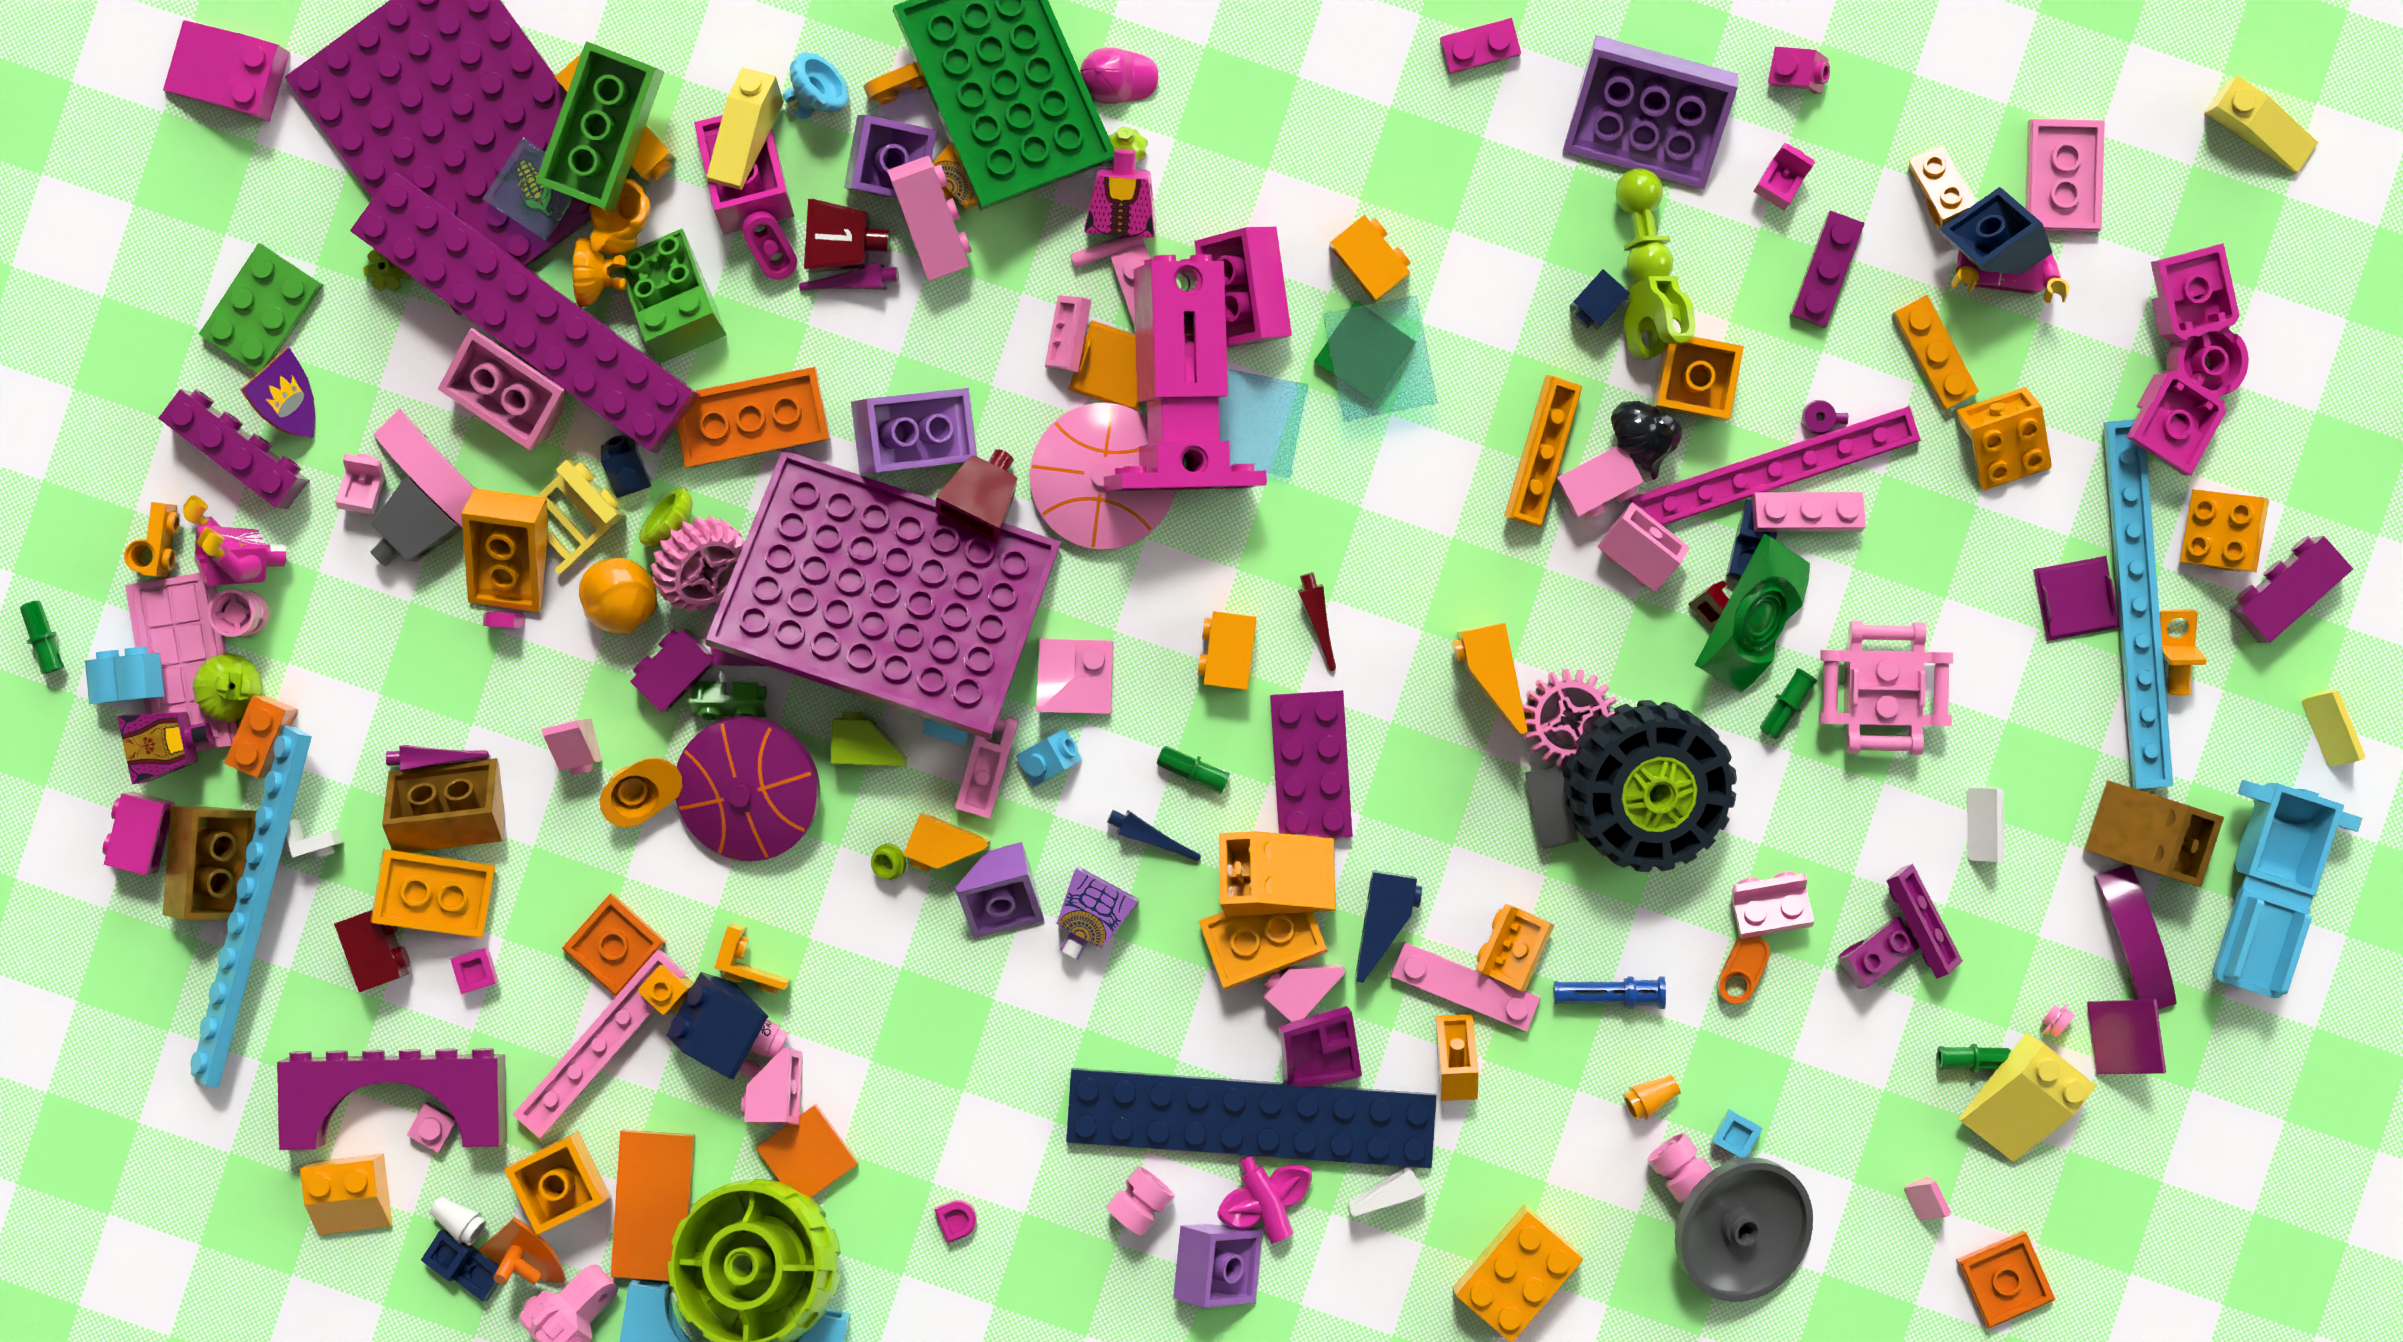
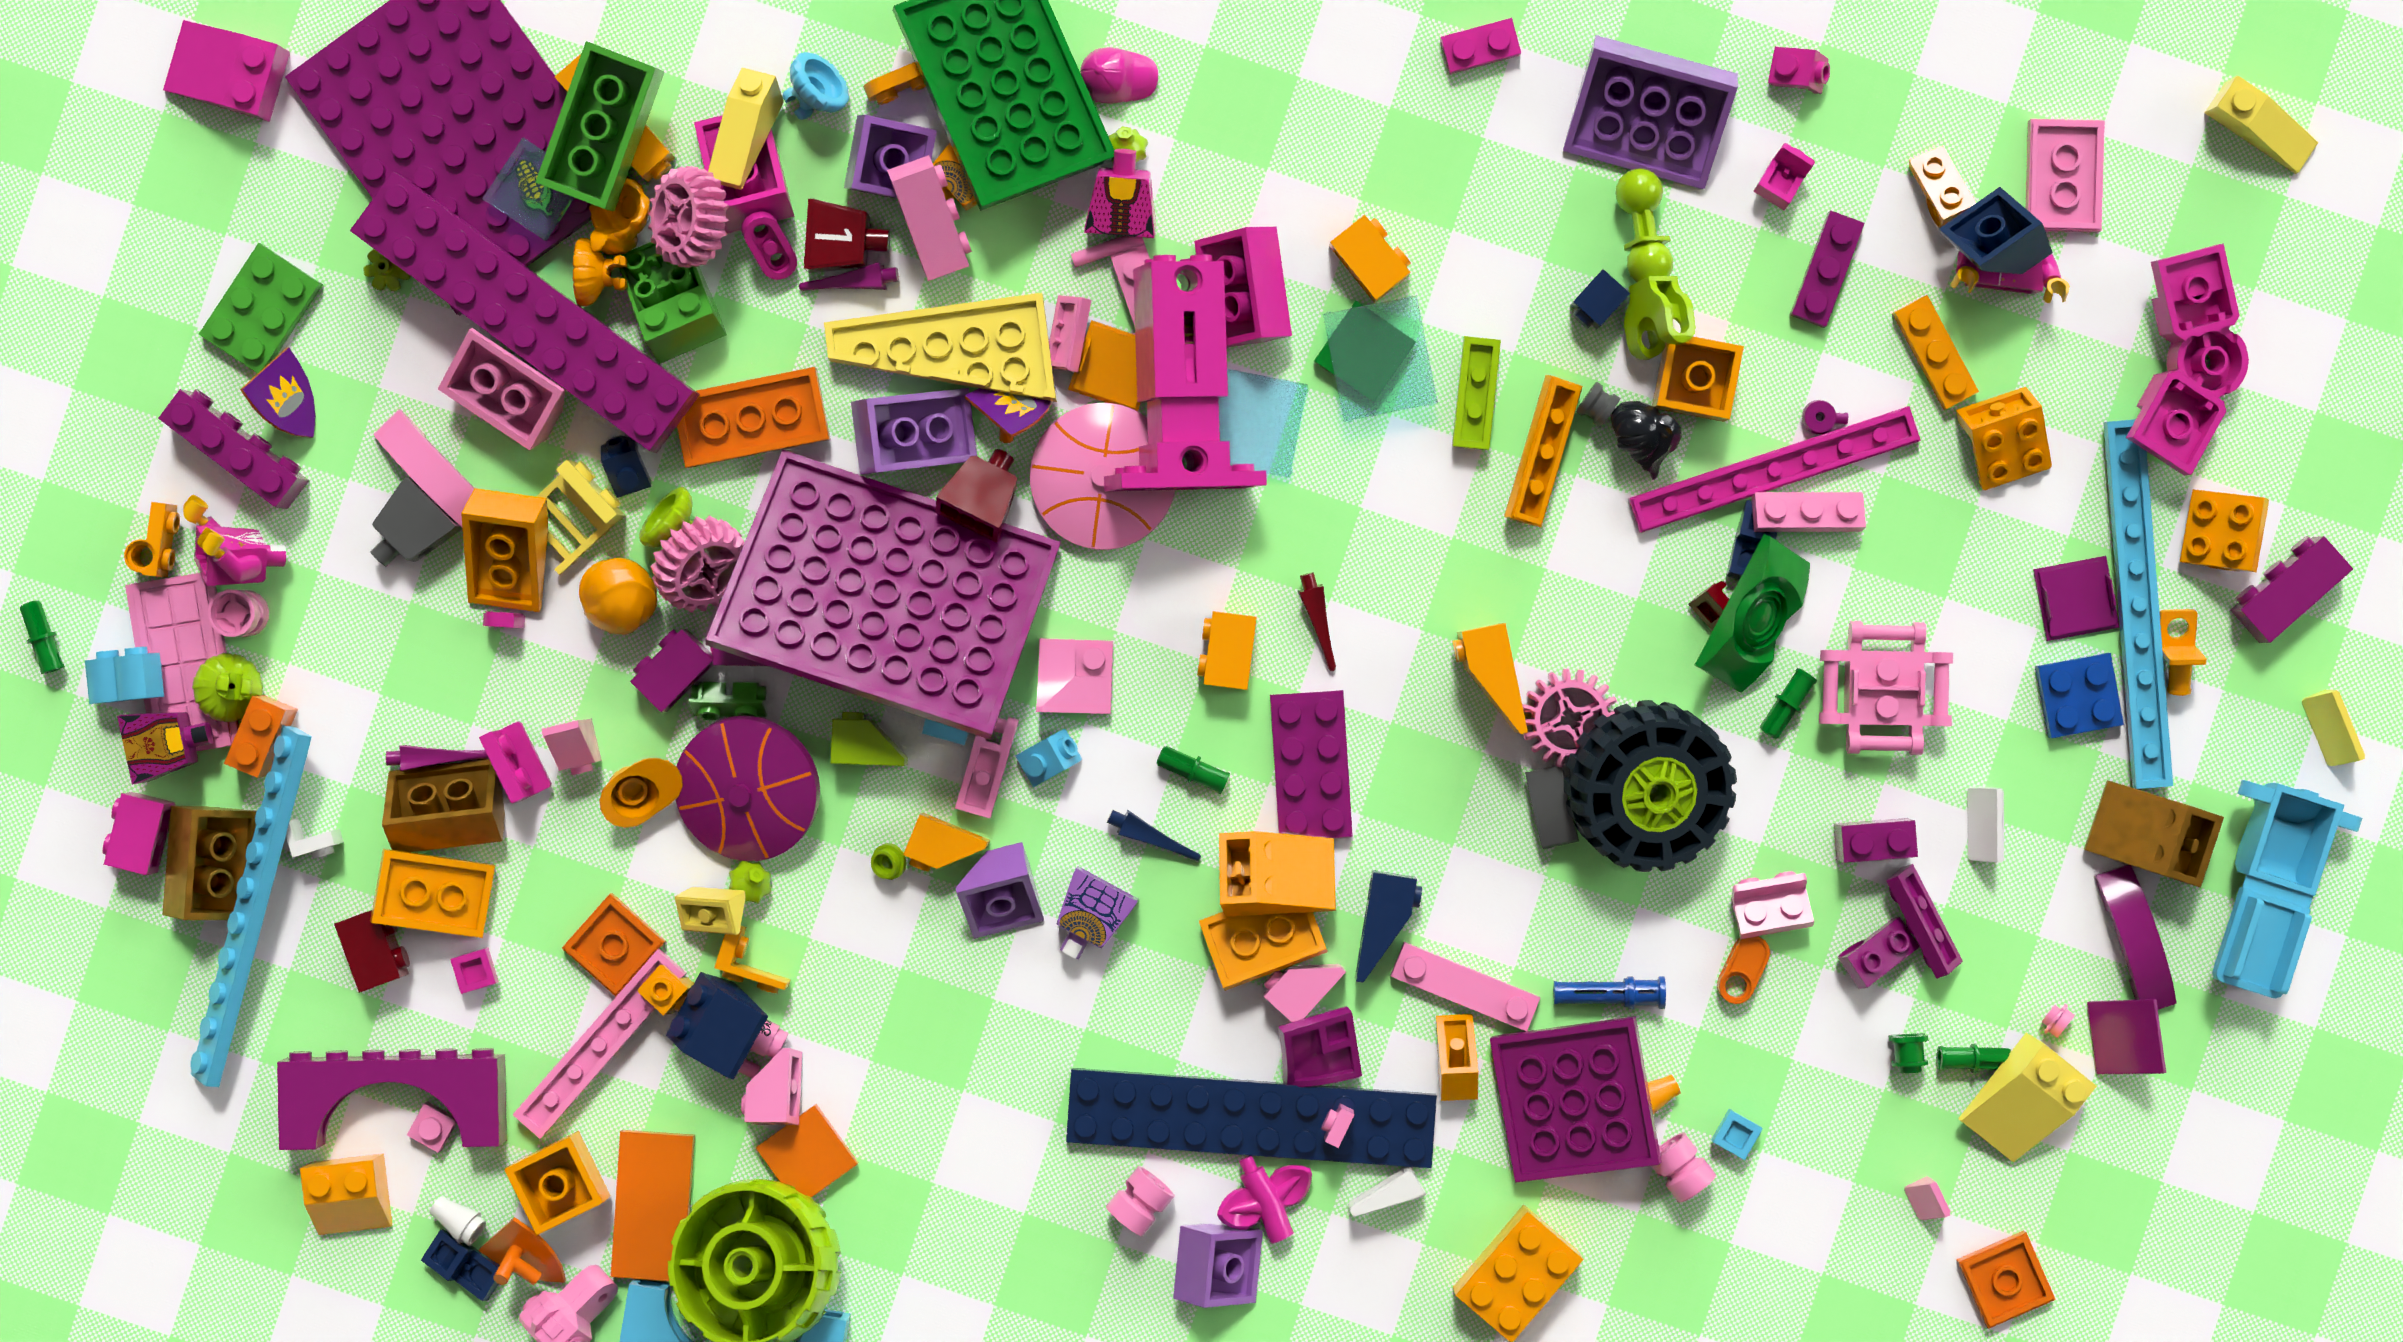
(360, 484): bright pink bracket -> none
(515, 762): none -> dark pink bracket
(688, 216): none -> bright pink gear
(711, 910): none -> light yellow slope
(751, 879): none -> lime piece
(956, 1219): dark pink tile -> none
(970, 344): none -> light yellow wing
(1008, 411): none -> dark purple shield
(1336, 1124): none -> bright pink plate
(1476, 393): none -> lime plate
(1514, 947): light orange bracket -> none
(1575, 1099): none -> magenta plate
(1598, 405): none -> dark grey wheel
(1599, 481): bright pink brick -> none
(1643, 547): bright pink brick -> none
(1743, 1229): dark grey dish -> none
(1875, 840): none -> magenta brick
(1909, 1052): none -> green brick
(2079, 695): none -> blue plate

